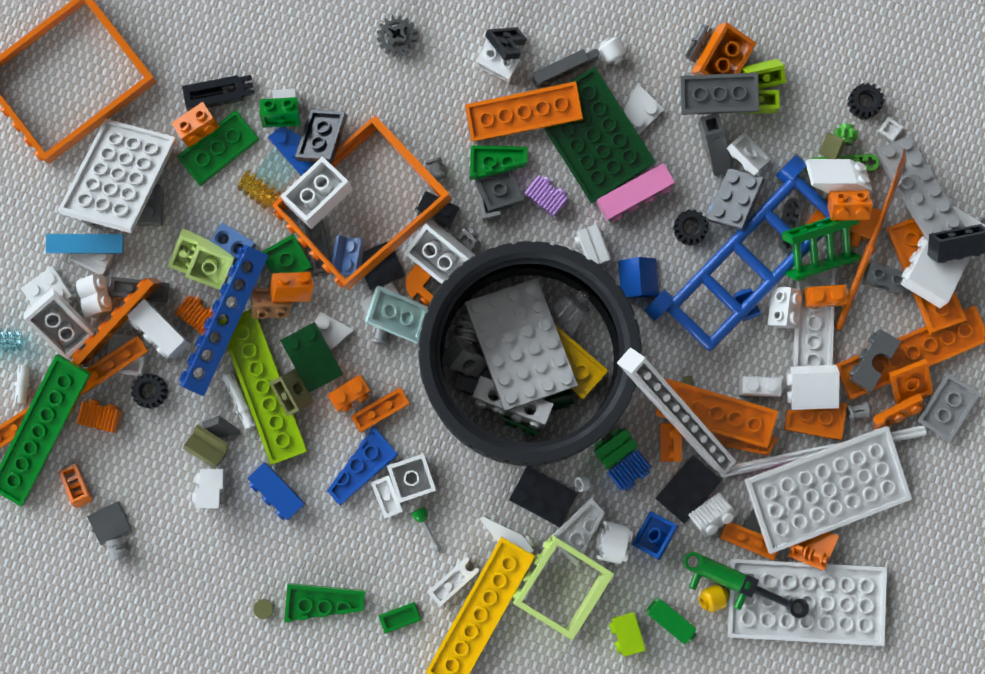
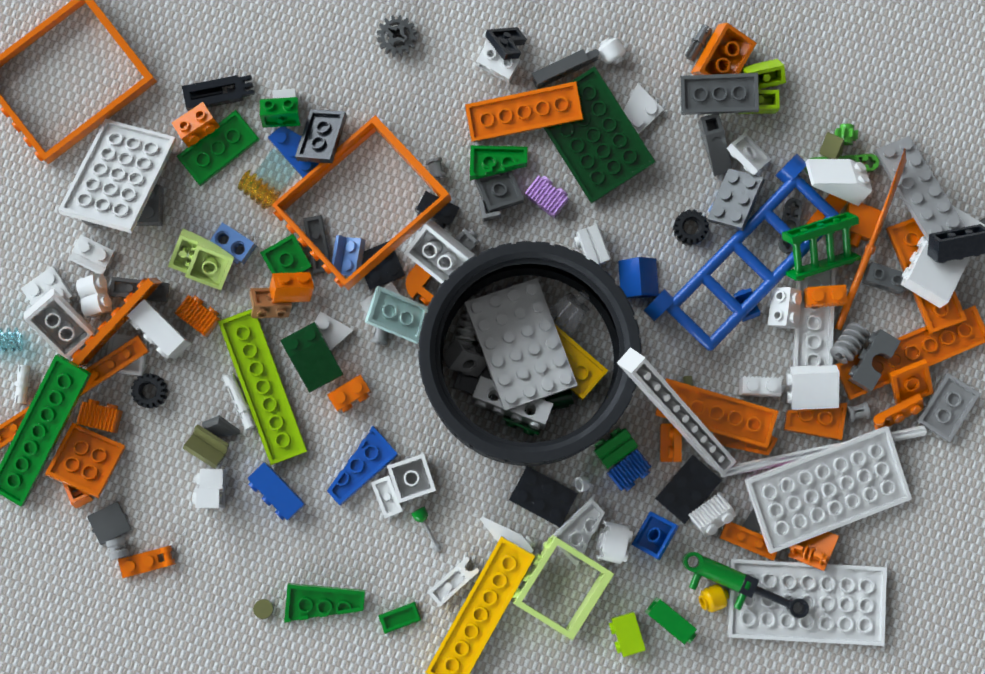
(84, 243): dark azure tile -> none
(85, 460): none -> orange plate
(145, 562): none -> orange plate
(257, 261): blue brick -> none
(291, 392): olive brick -> none
(316, 192): white brick -> none
(380, 409): orange plate -> none
(635, 193): bright pink brick -> none
(849, 205): orange brick -> none
(849, 343): none -> light grey piece
(875, 95): black tyre -> none
(890, 129): white tile -> none

